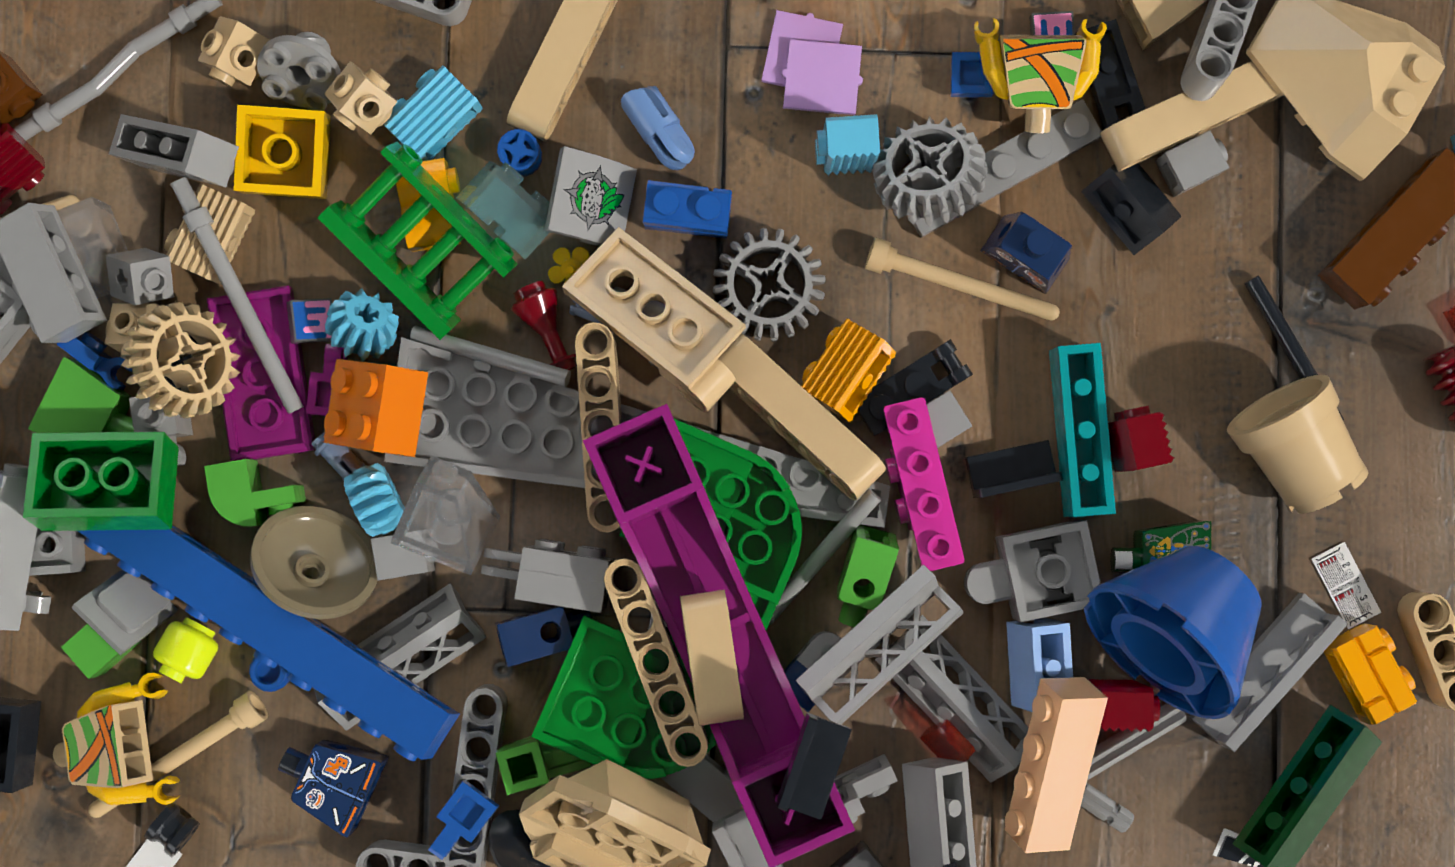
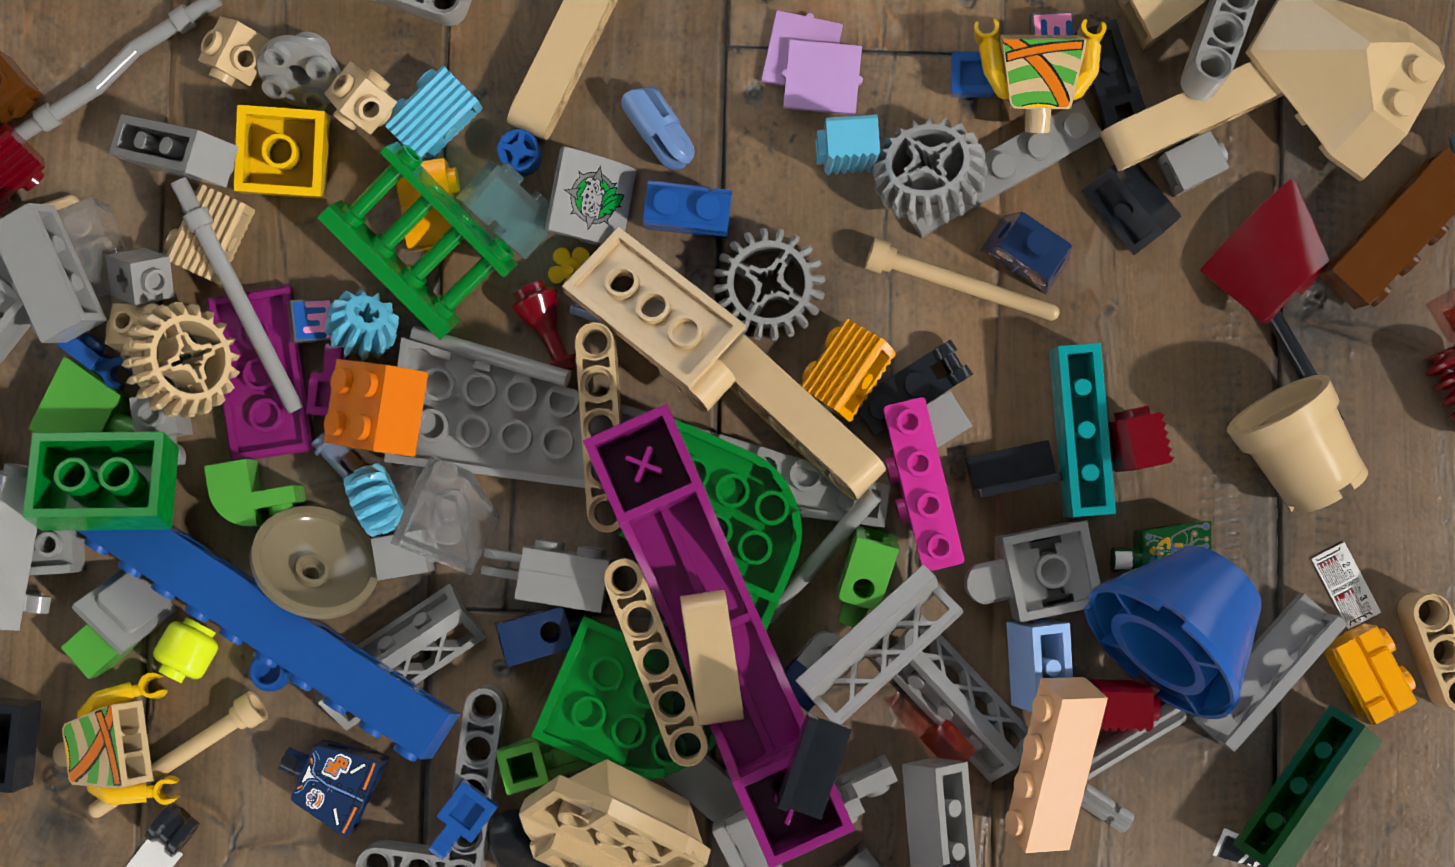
(1270, 255): none -> dark red slope

